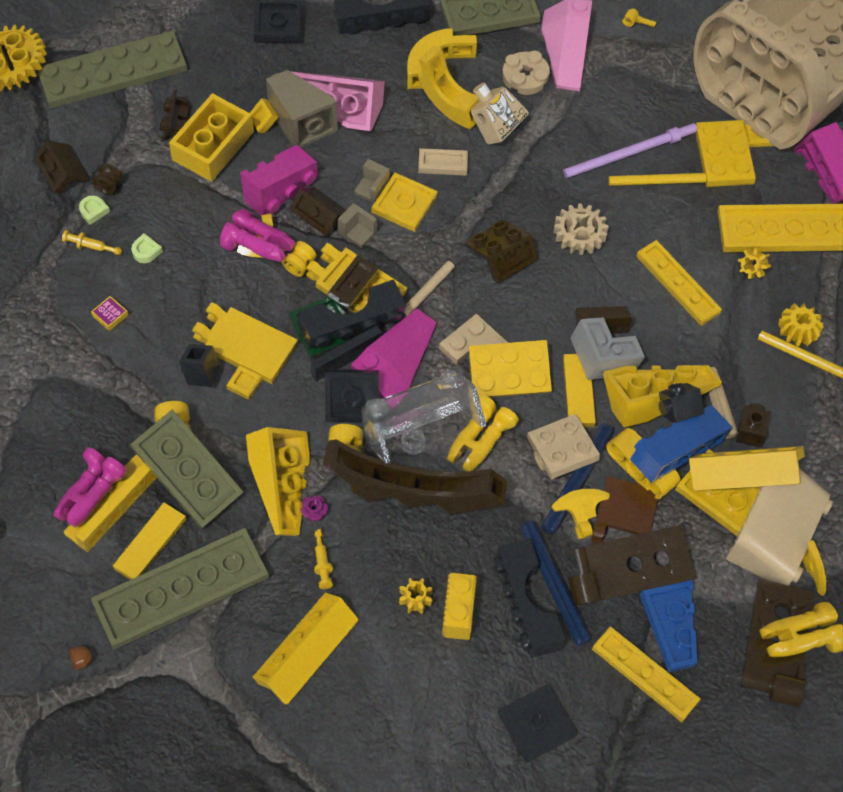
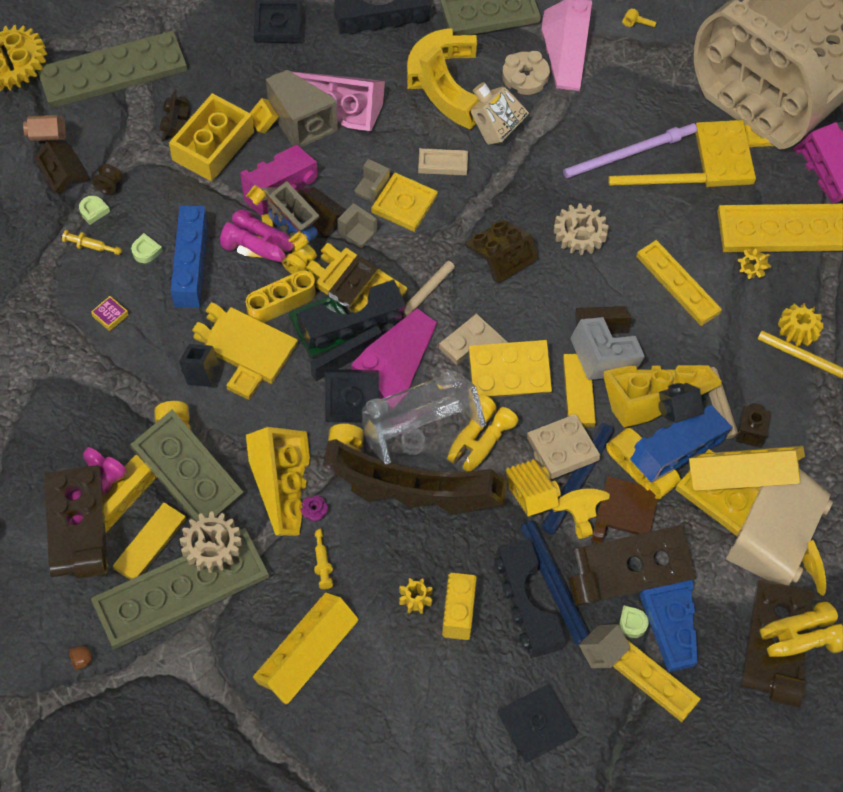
(45, 128): none -> nougat brick
(79, 547): none -> dark brown hinge
(189, 256): none -> blue brick
(209, 553): none -> tan gear
(287, 287): none -> yellow beam
(288, 212): none -> torso
(533, 487): none -> yellow brick
(604, 646): none -> dark tan panel
(633, 622): none -> yellowish green tile

